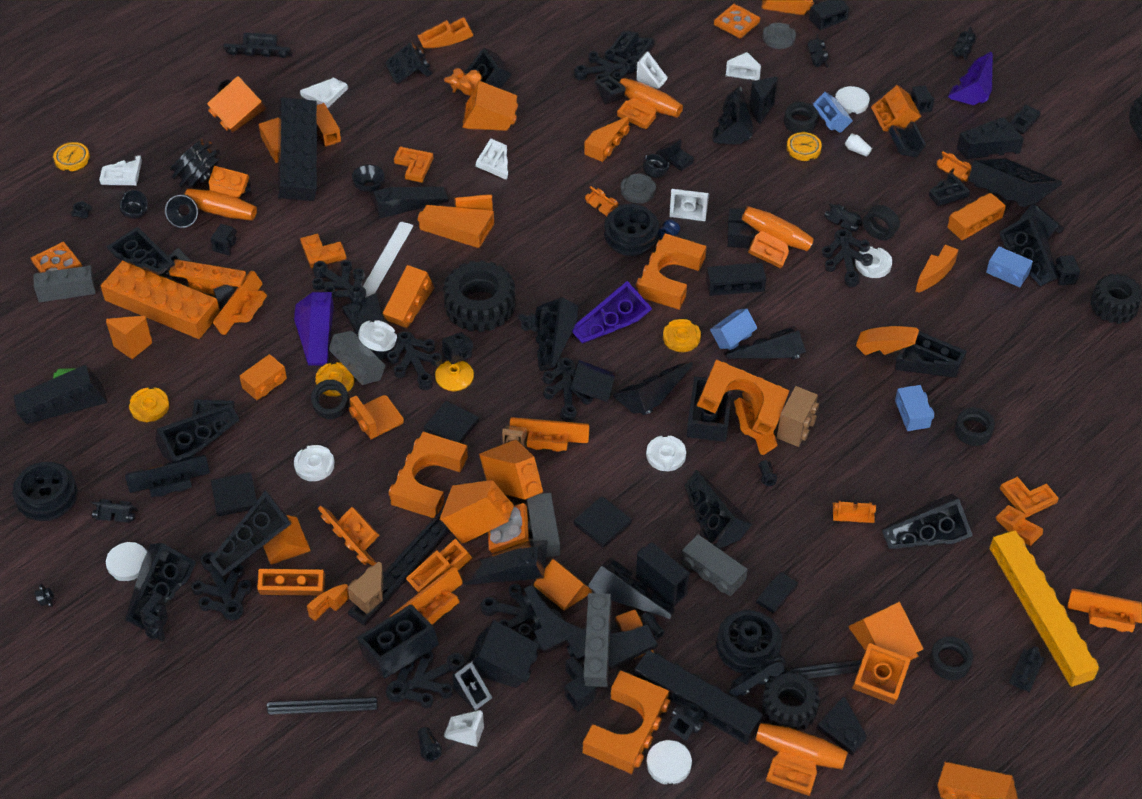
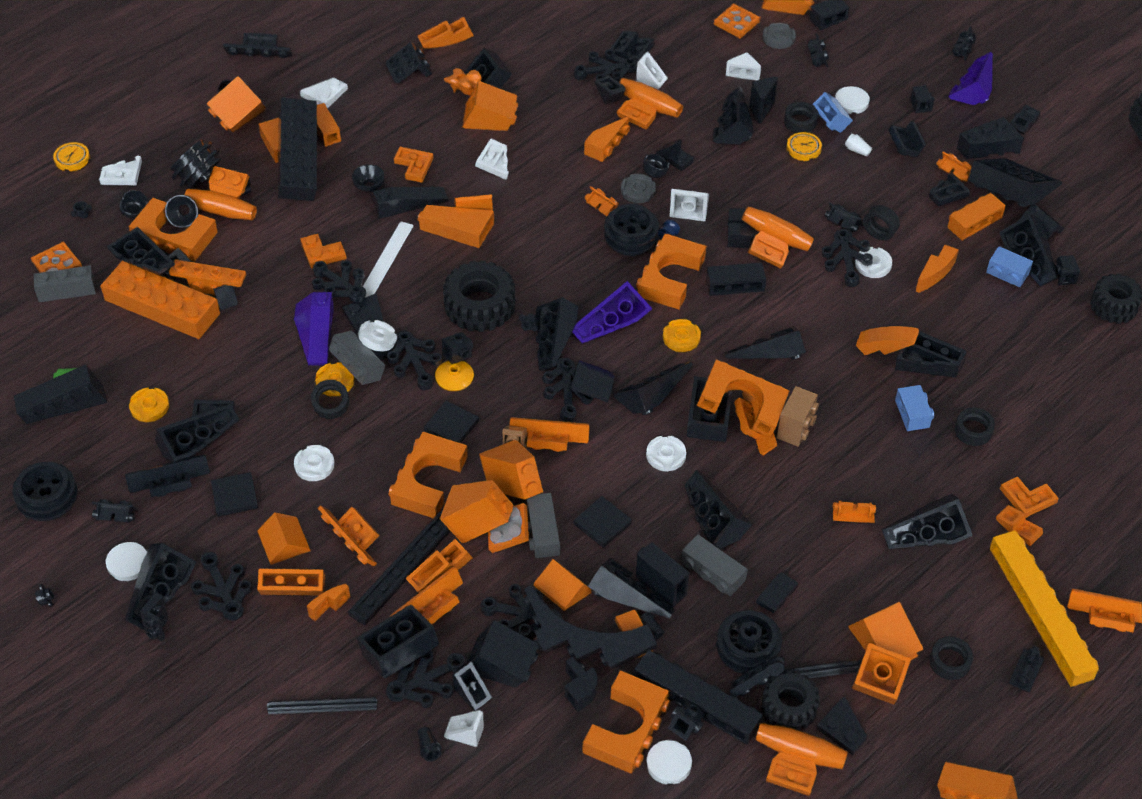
(129, 334): orange slope -> none
(190, 242): none -> orange arch
(223, 239): black brick -> none
(241, 304): orange bracket -> none
(253, 531): black wedge -> none
(263, 377): orange brick -> none
(368, 589): medium nougat slope -> none
(375, 416): orange bracket -> none
(408, 296): orange wedge -> none
(513, 564): black wedge -> none
(597, 640): dark grey brick -> none
(733, 329): medium blue brick -> none
(768, 476): black pin -> none
(895, 109): orange slope -> none

